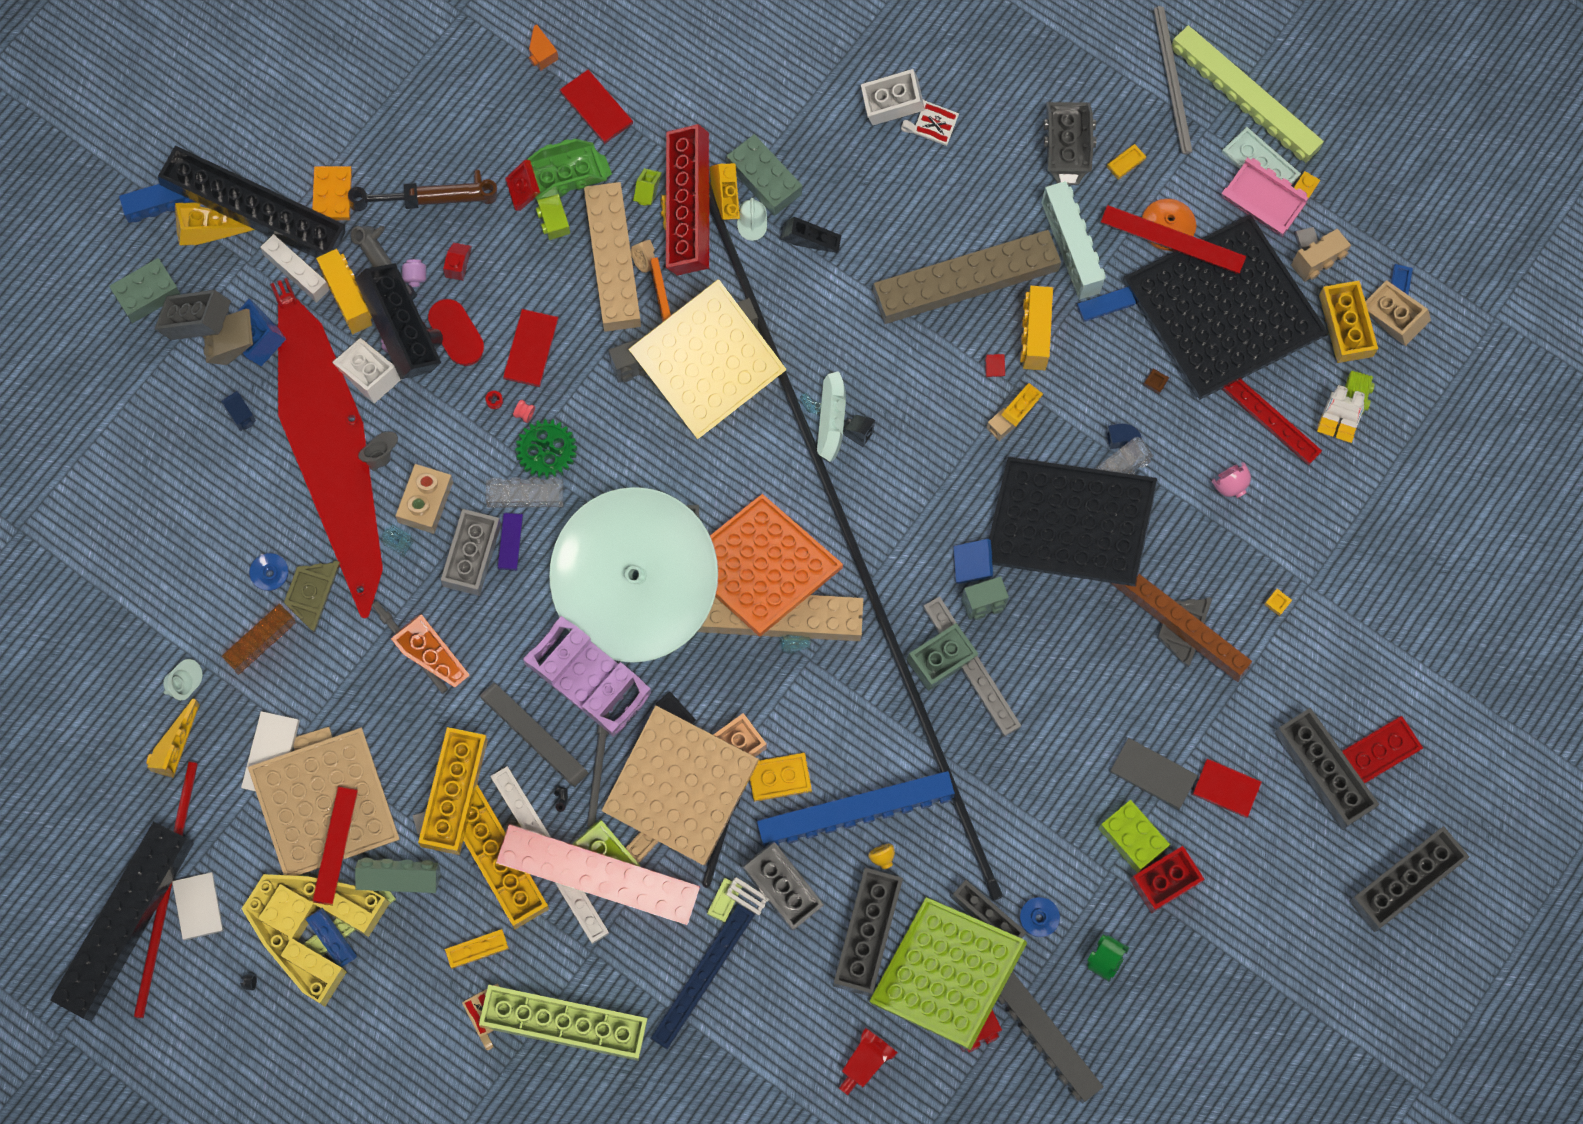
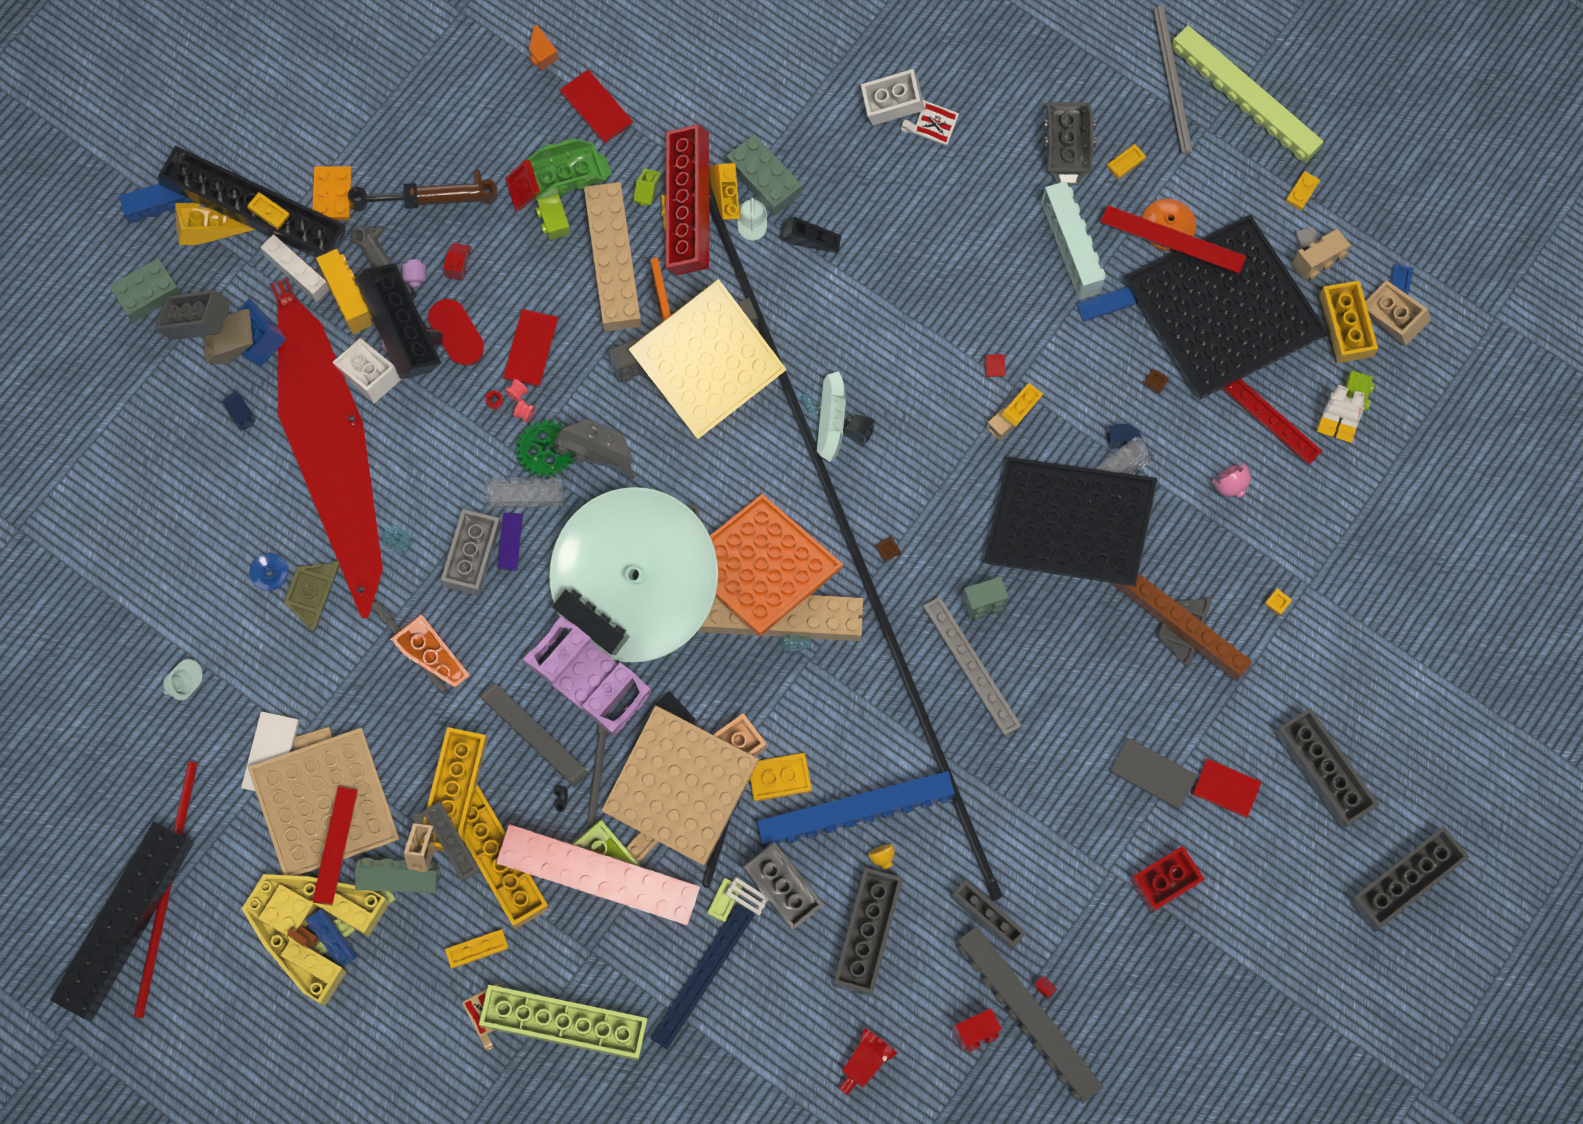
(170, 748): yellow wedge -> none
(197, 906): white tile -> none
(249, 982): black hinge -> none
(258, 639): clear orange brick -> none
(268, 211): none -> yellow plate
(304, 937): none -> dark orange slope
(379, 449): dark grey piece -> none
(417, 854): none -> tan torso
(424, 498): tan piece -> none
(451, 841): none -> dark grey plate
(516, 390): none -> coral wheel
(529, 820): white plate -> none
(591, 621): none -> black brick
(595, 444): none -> dark grey slope
(642, 255): tan rock -> none
(887, 549): none -> reddish brown tile
(941, 656): sand green slope -> none
(948, 973): lime plate -> none
(966, 276): dark tan brick -> none
(973, 561): blue tile -> none
(1036, 327): yellow brick -> none
(1042, 907): blue dish -> none
(1045, 987): none -> red slope
(1107, 958): green brick -> none
(1134, 836): lime brick -> none
(1251, 146): light aqua tile -> none
(1265, 196): bright pink panel -> none
(1383, 749): red tile -> none

